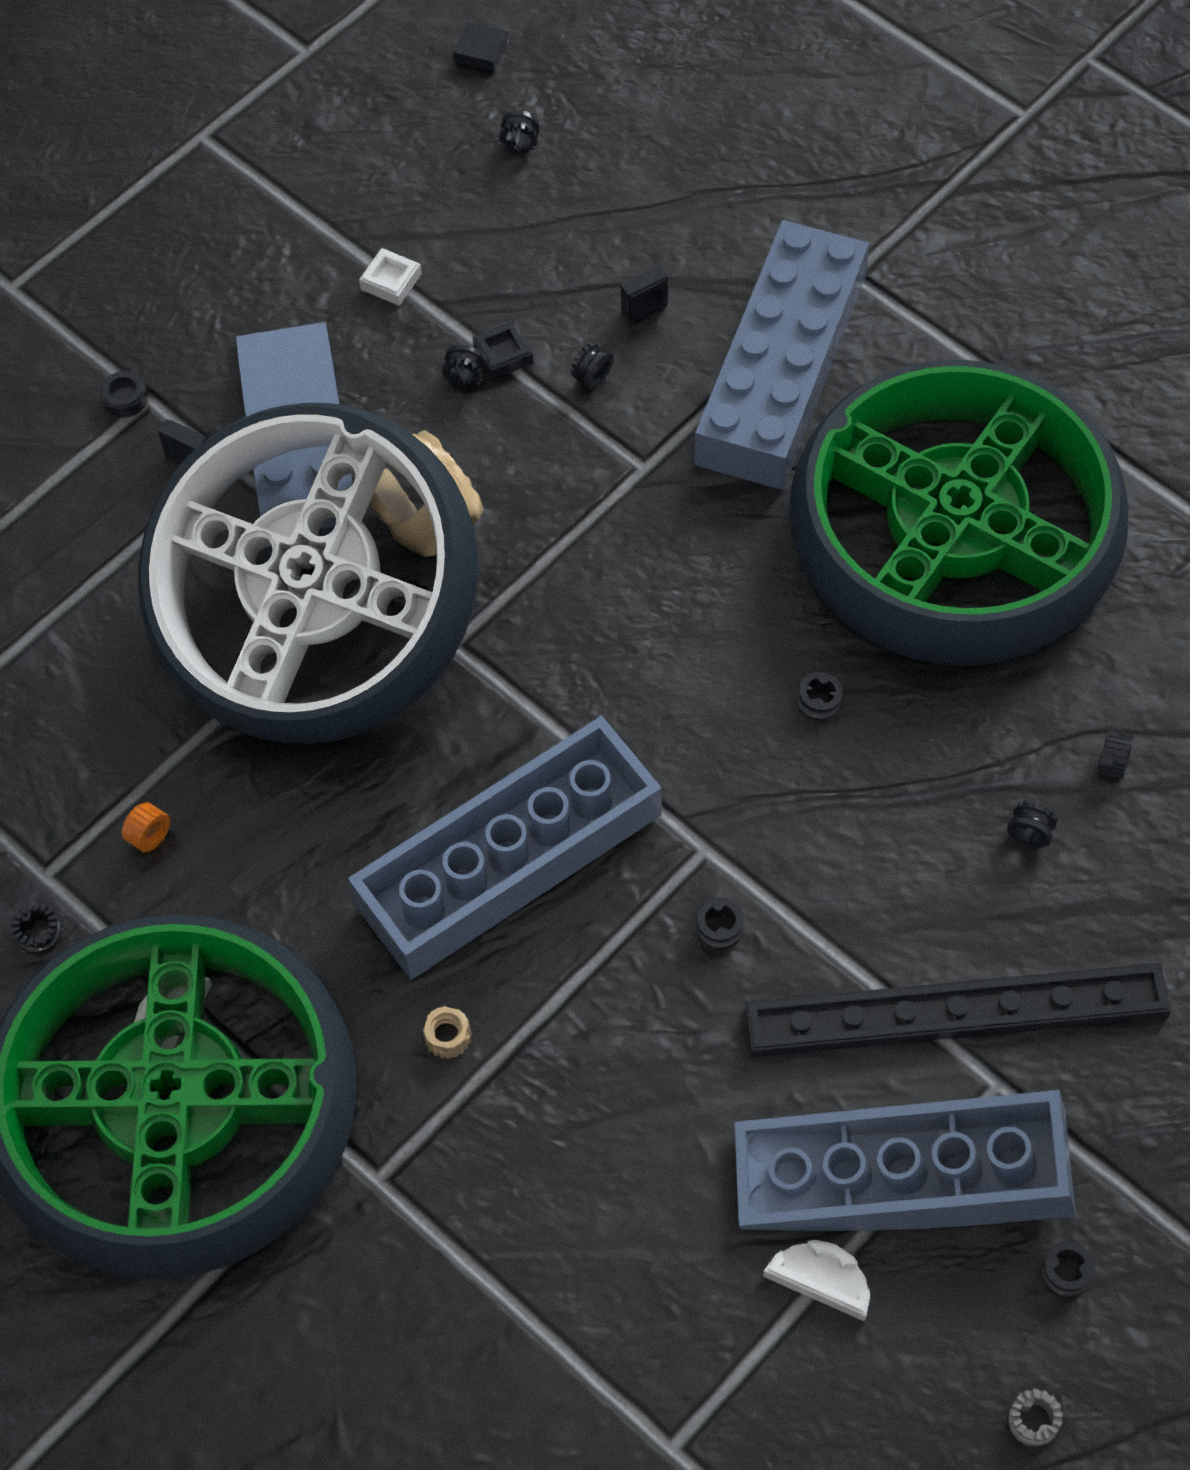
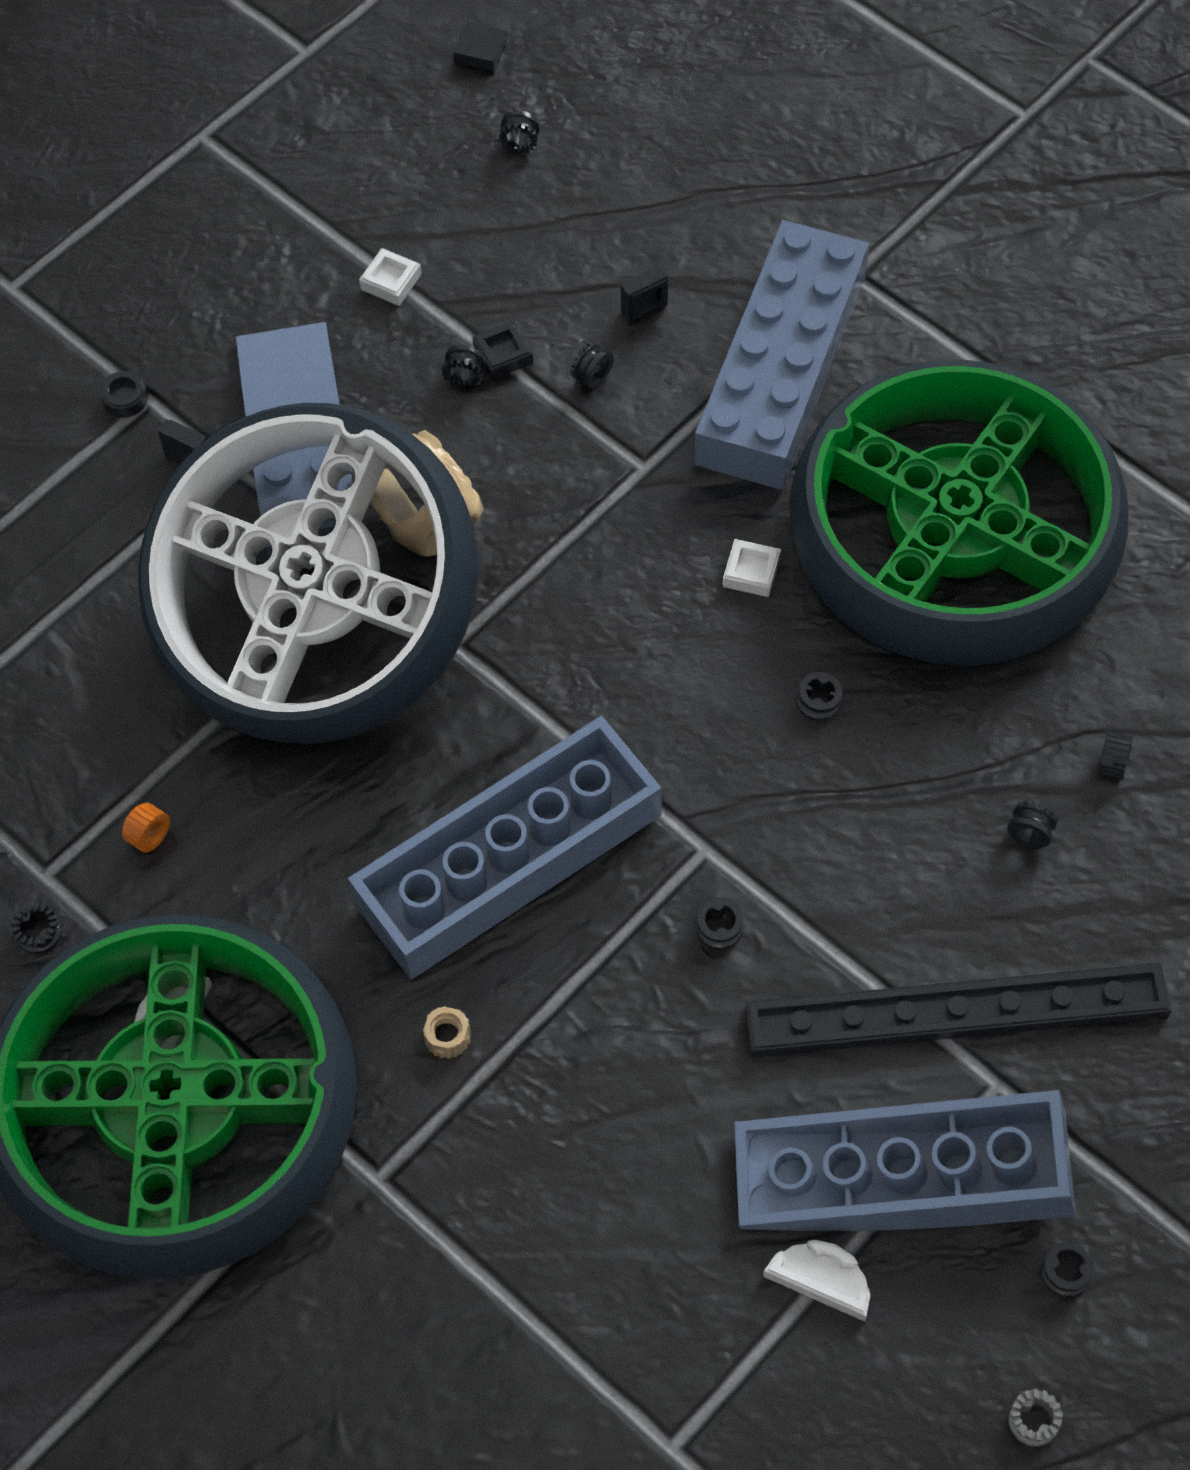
(751, 568): none -> white tile

